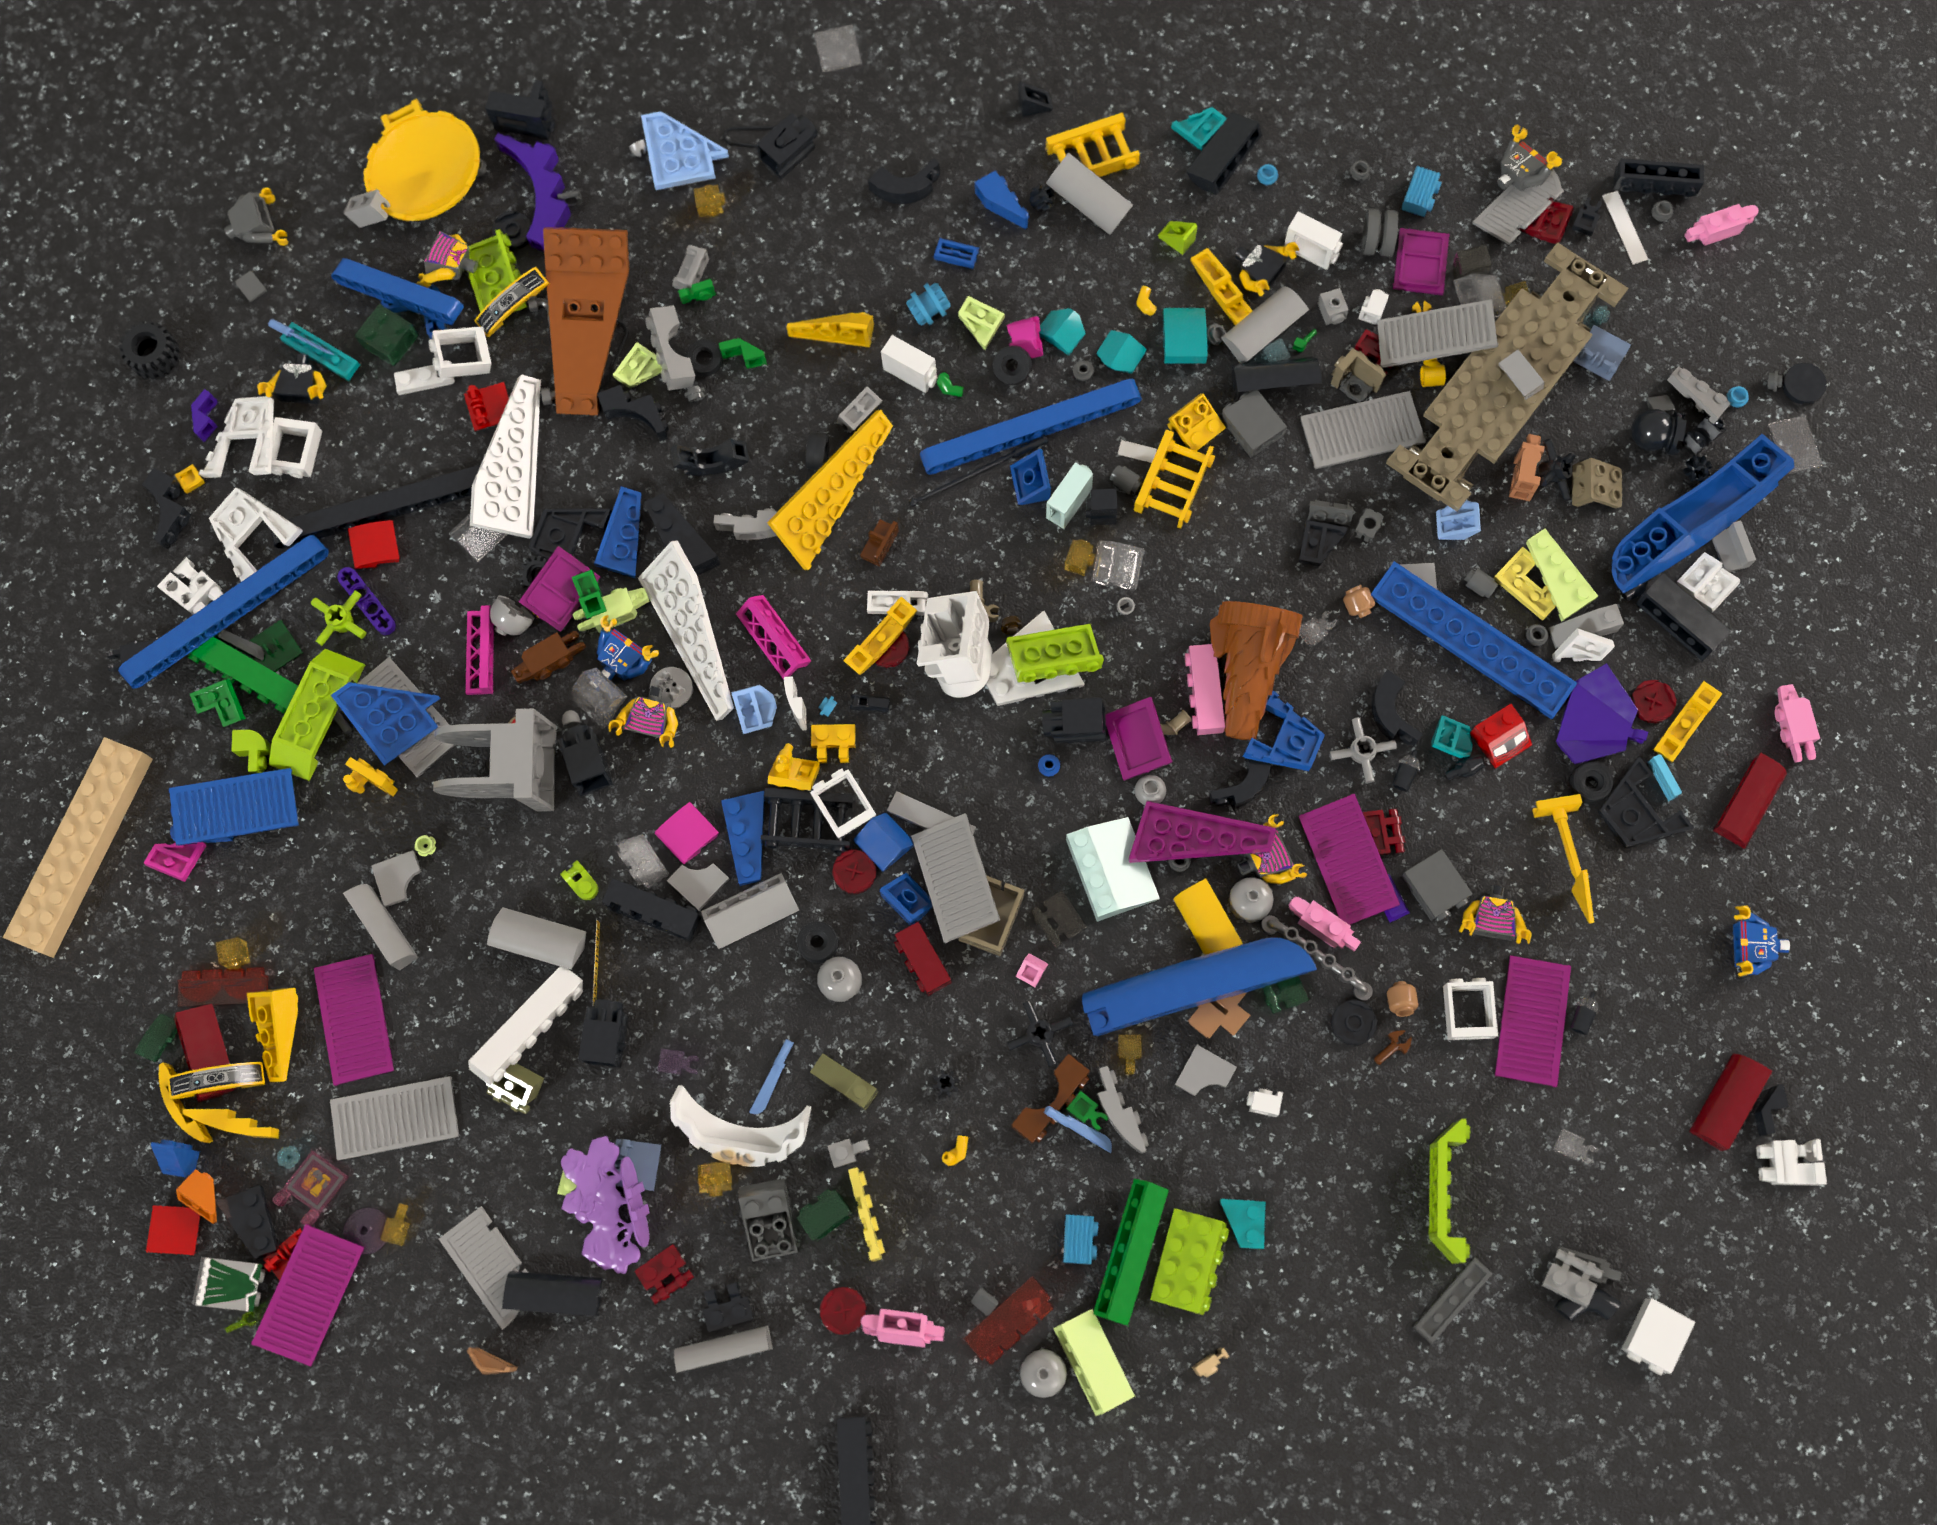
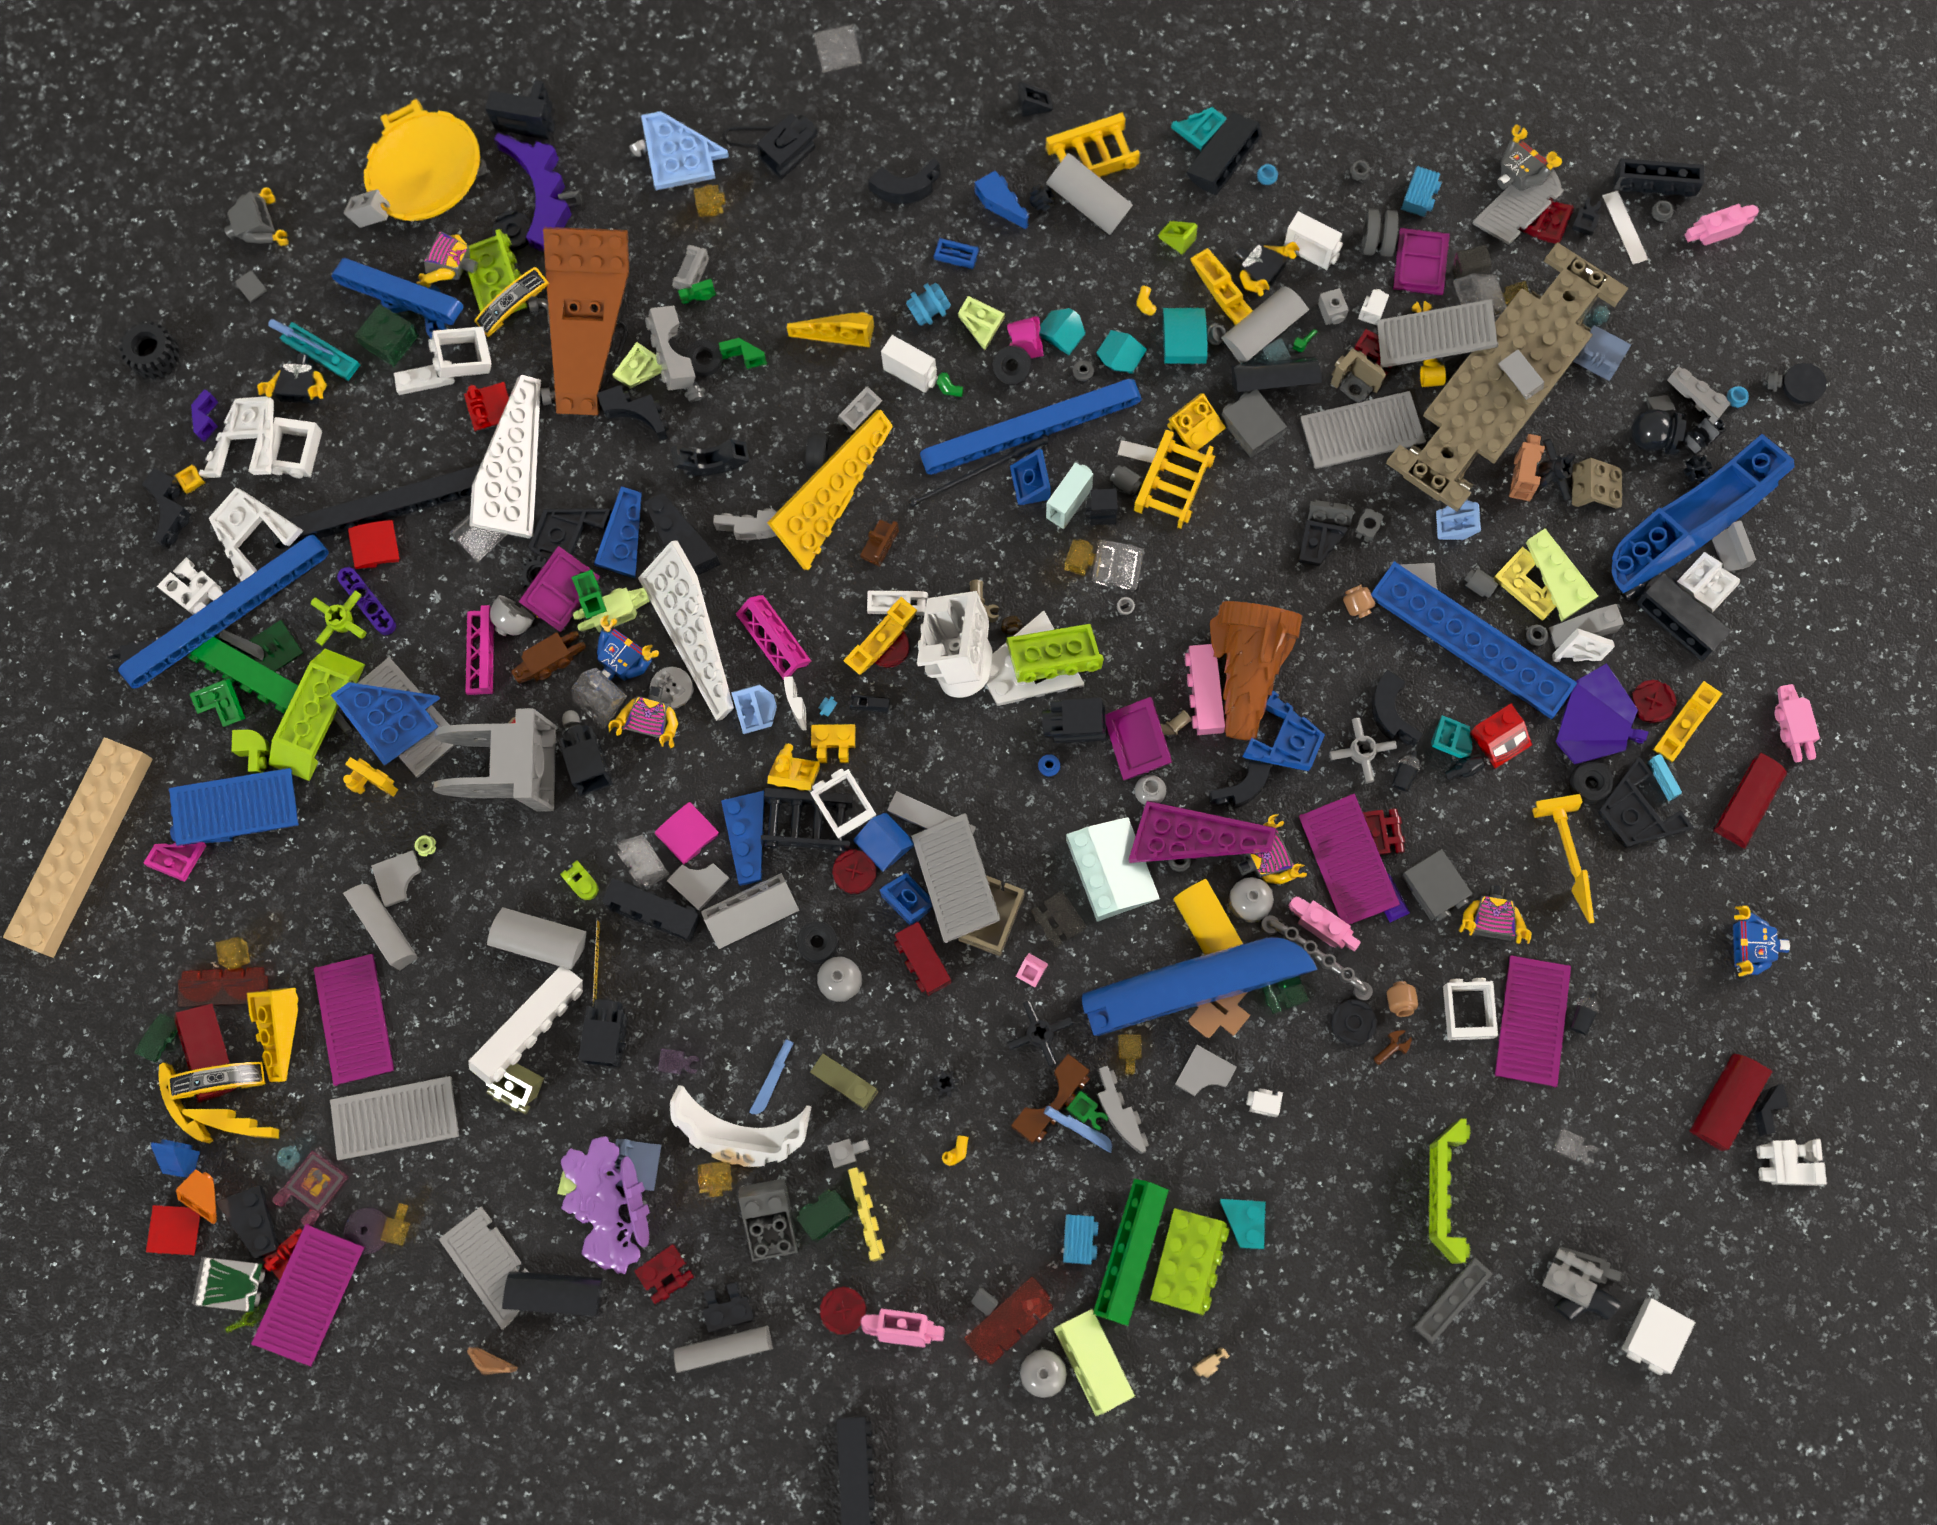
(1314, 630): clear plate -> none
(1797, 441): clear piece -> none

